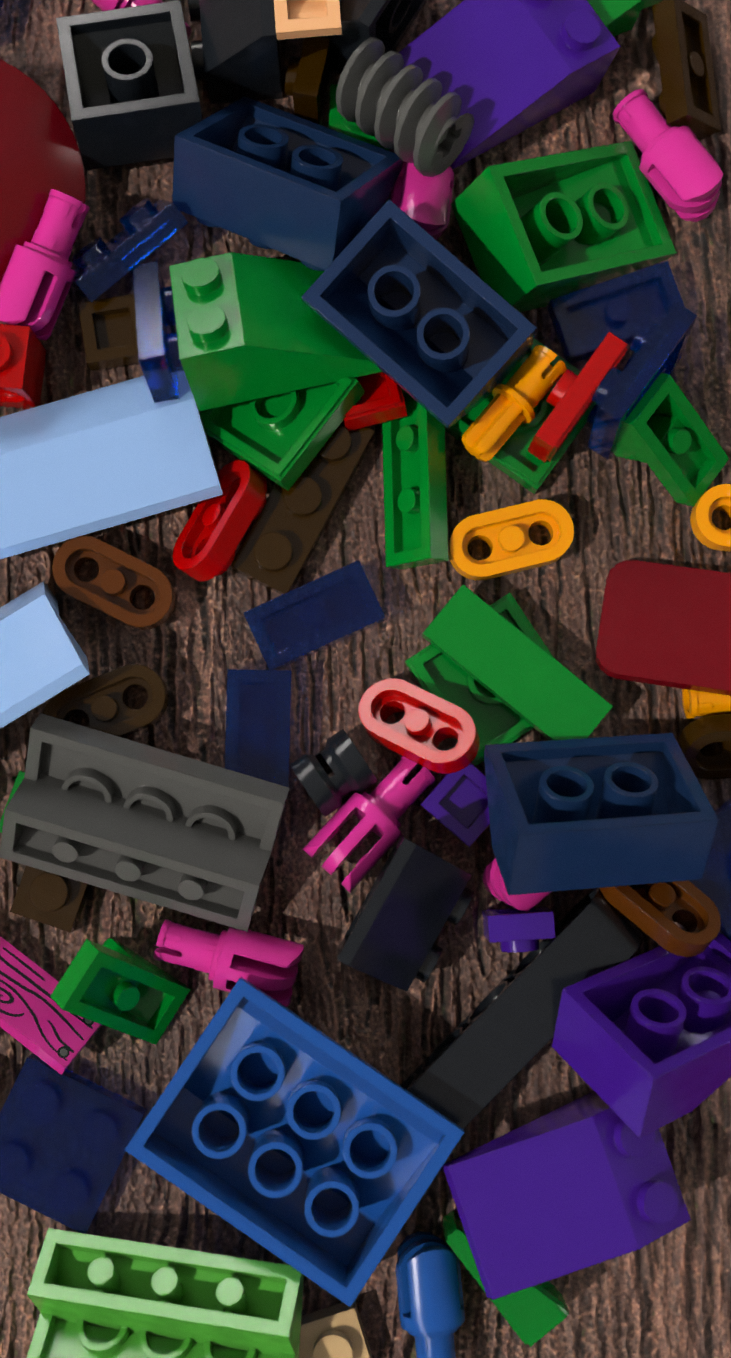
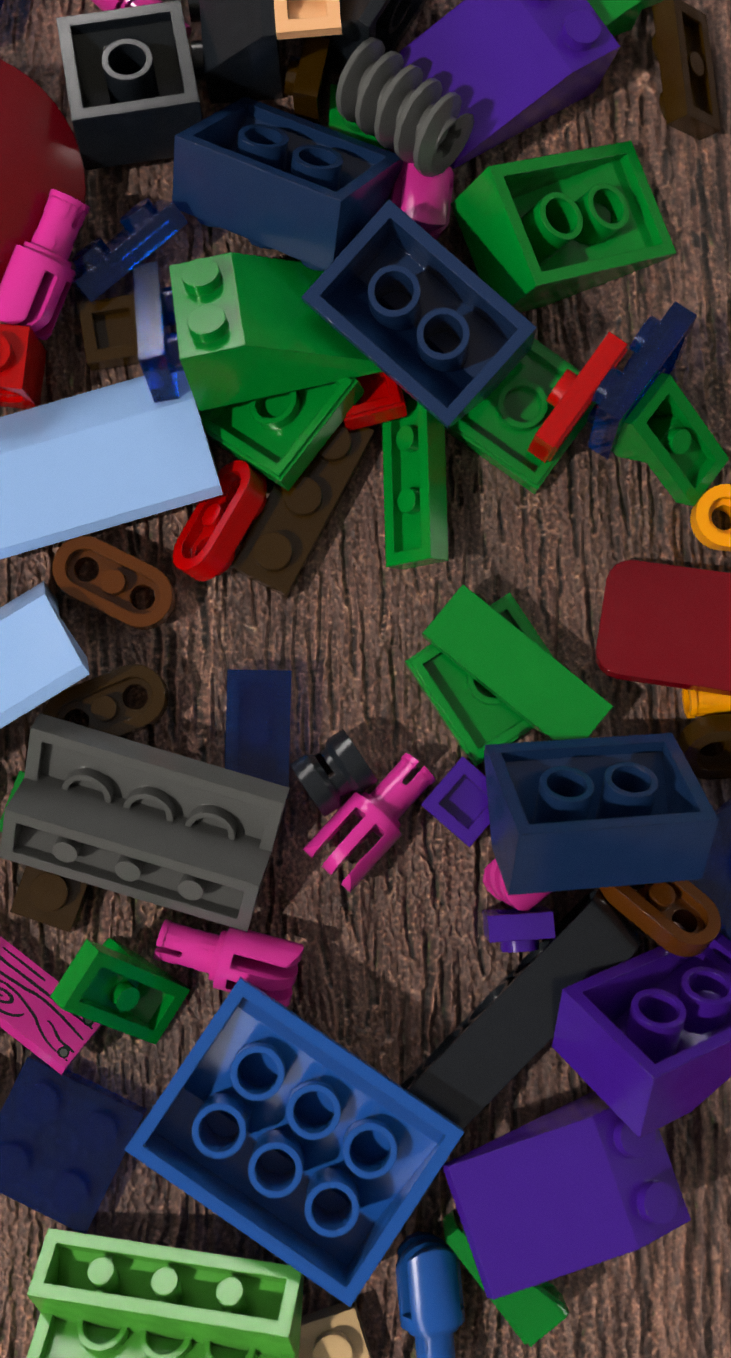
(314, 616): clear blue plate -> none
(404, 915): black slope -> none
(423, 726): plate -> none
(509, 541): light orange plate -> none
(513, 403): light orange axle -> none
(613, 306): clear blue plate -> none
(671, 158): dark pink arm -> none

